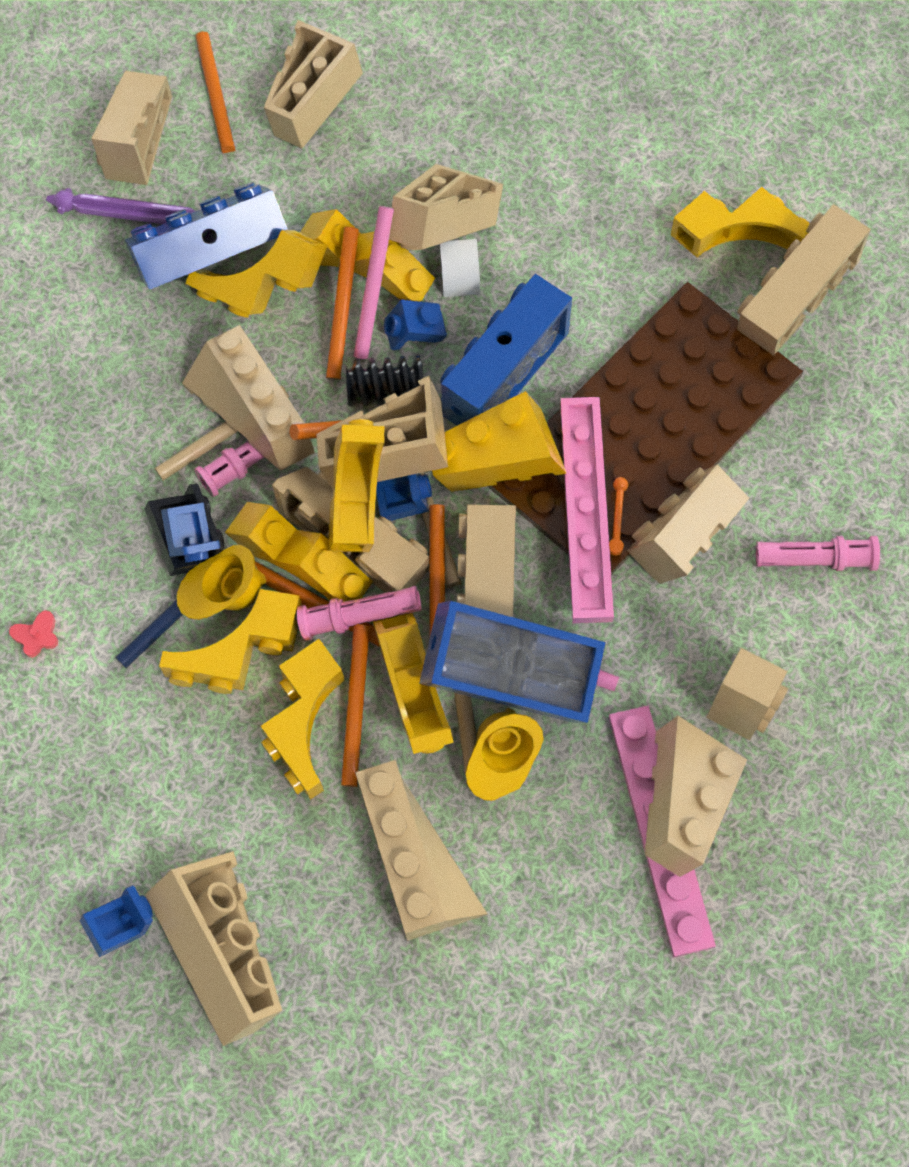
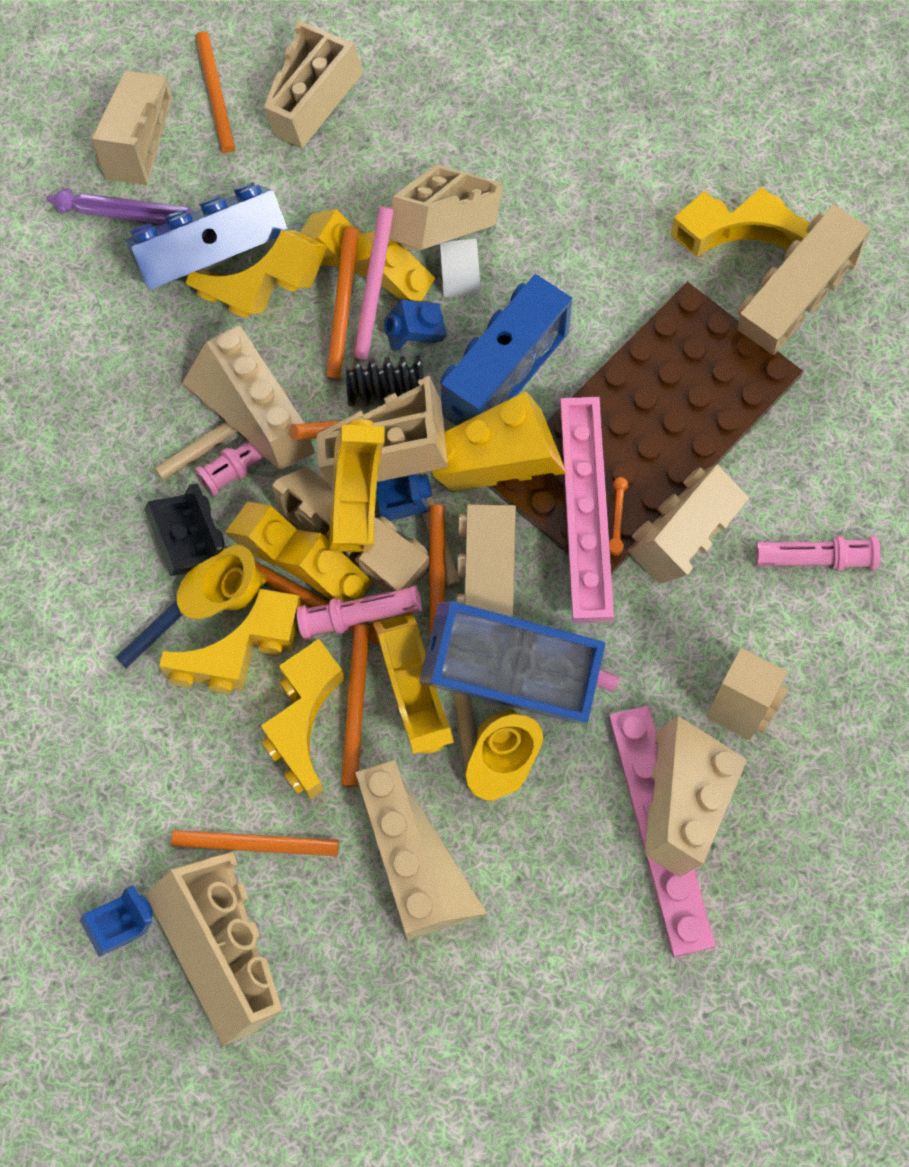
(36, 635): coral piece -> none
(188, 532): bracket -> none
(255, 843): none -> orange bar

